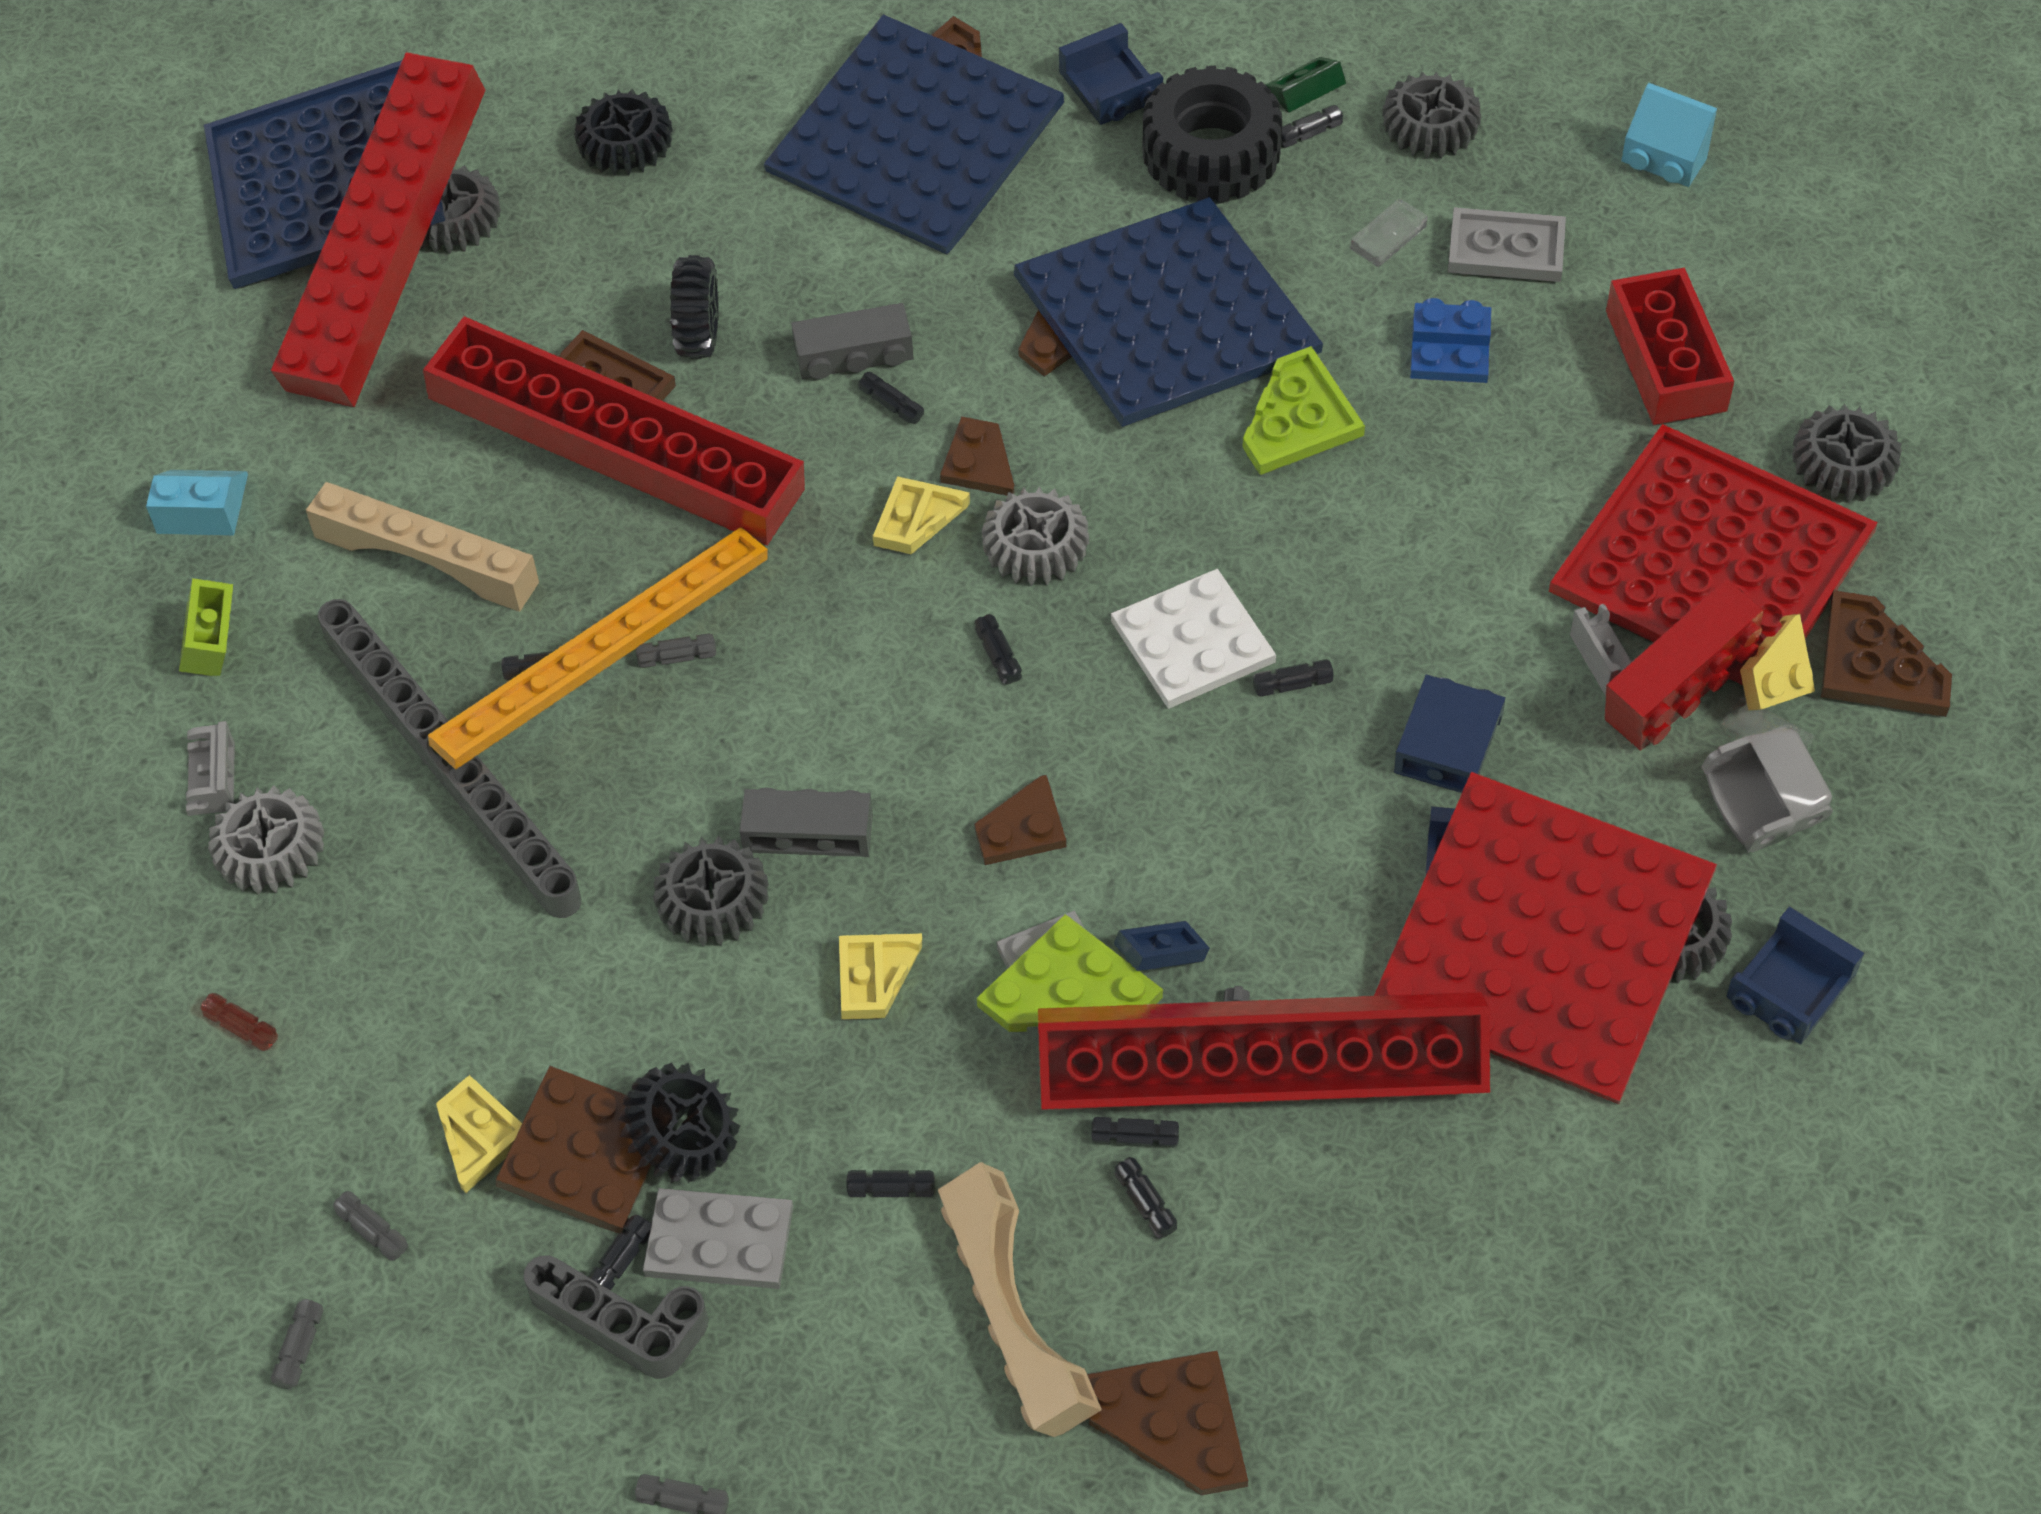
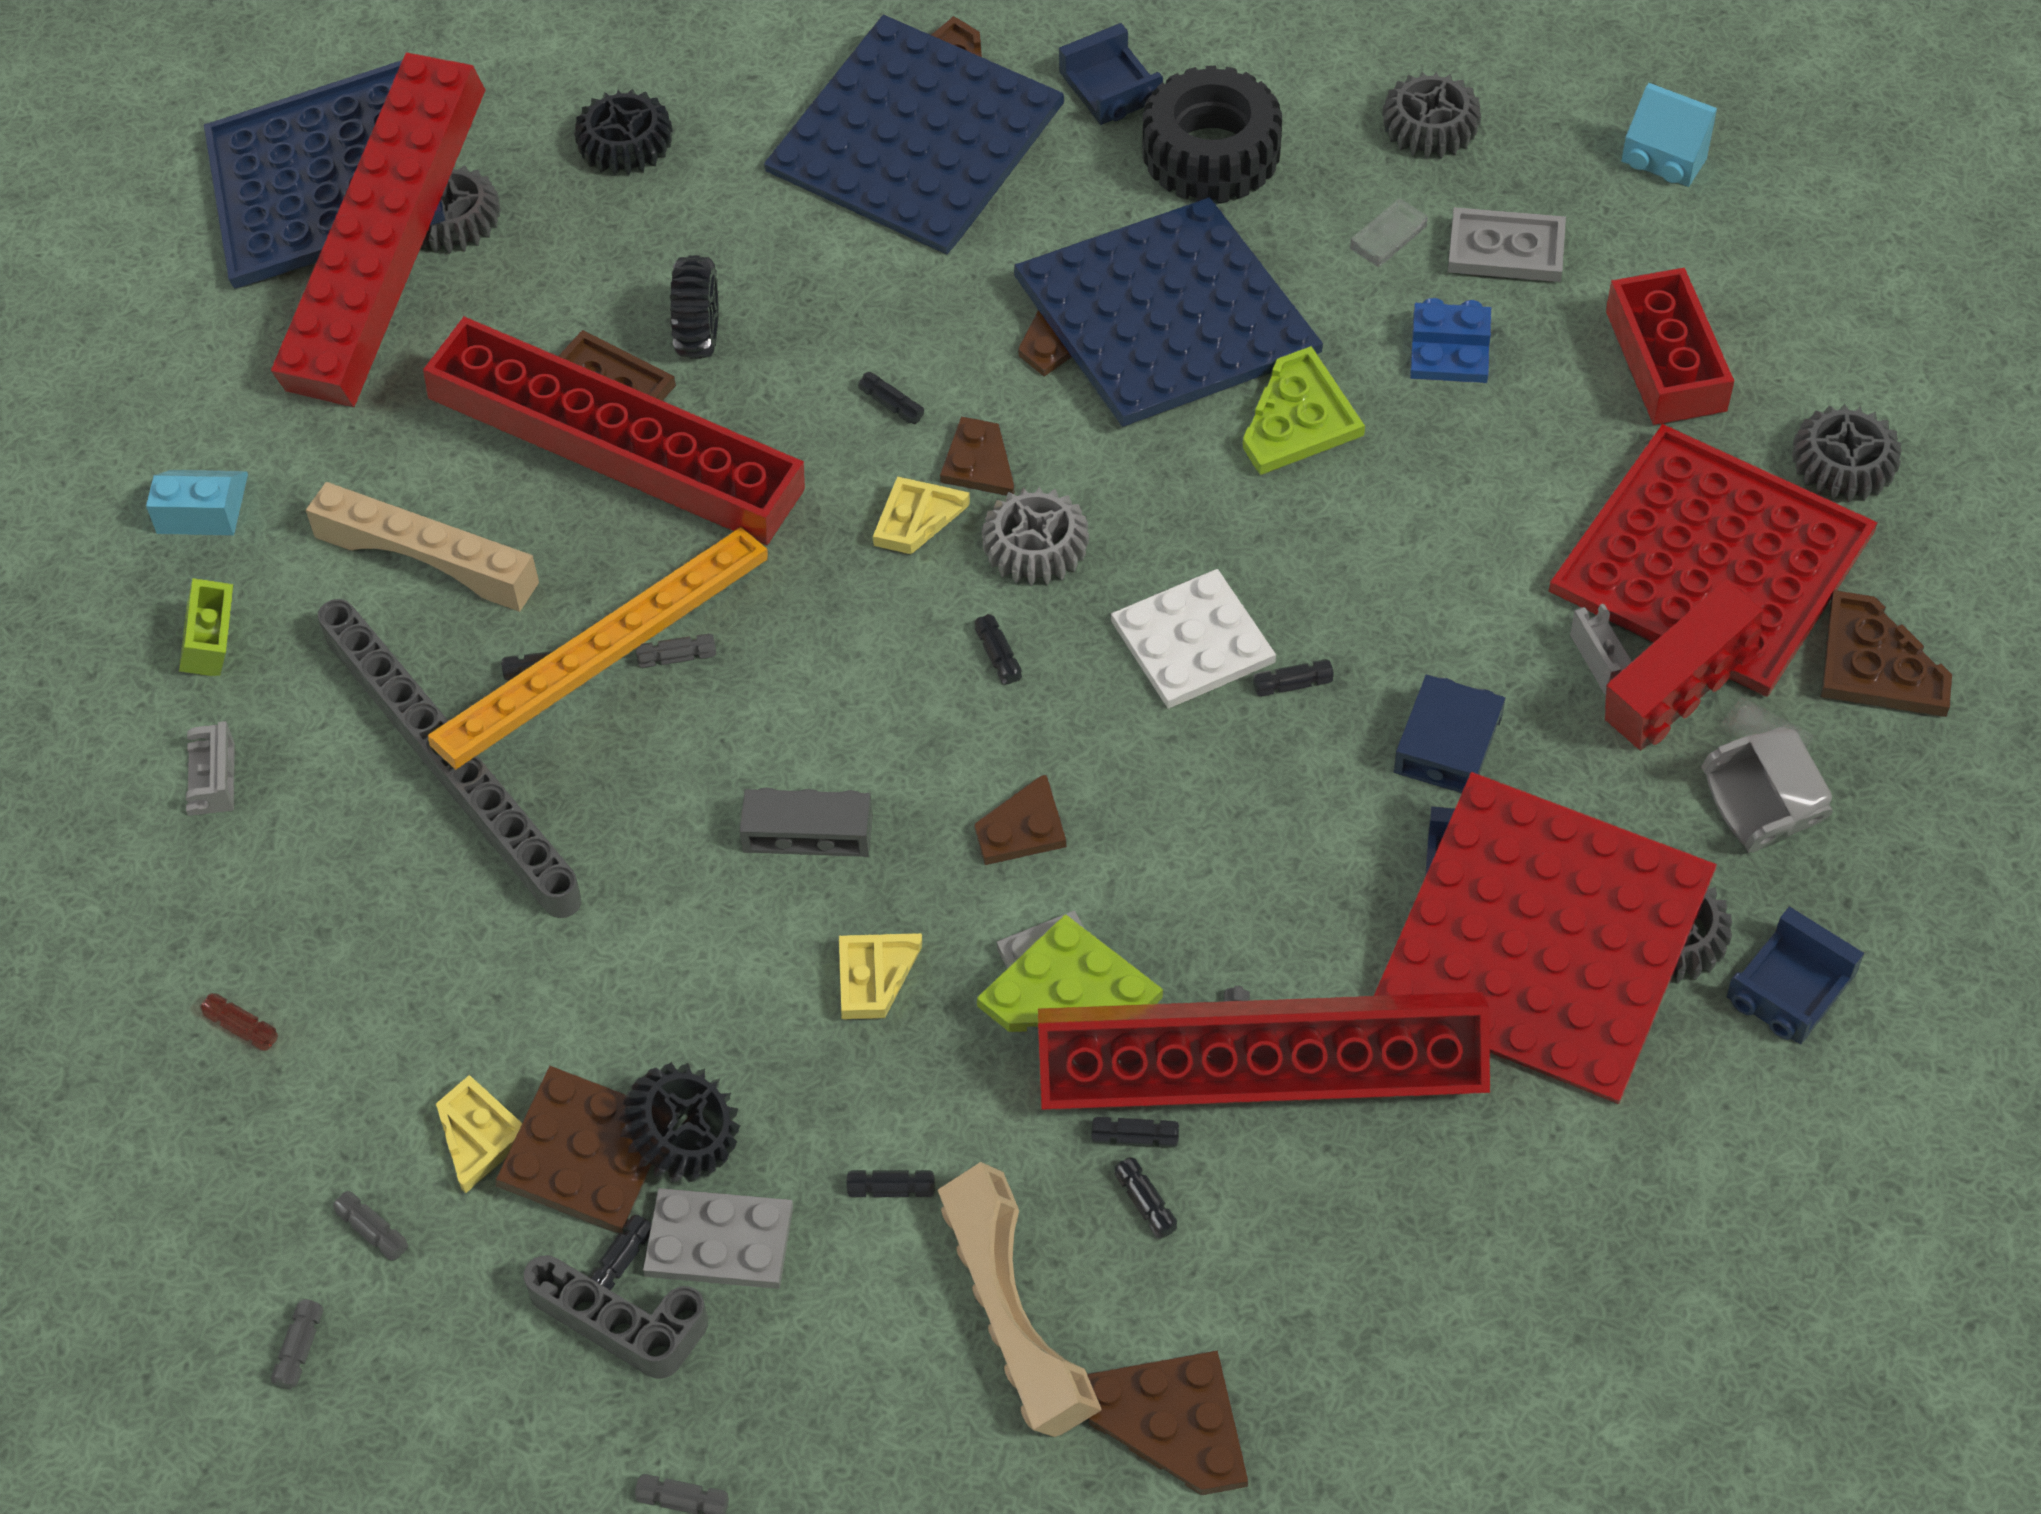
(291, 839): light grey gear -> none
(685, 888): dark grey gear -> none
(852, 341): dark grey brick -> none
(1161, 945): dark blue plate -> none
(1307, 83): dark green slope -> none
(1311, 125): black axle -> none
(1779, 668): light yellow wing -> none

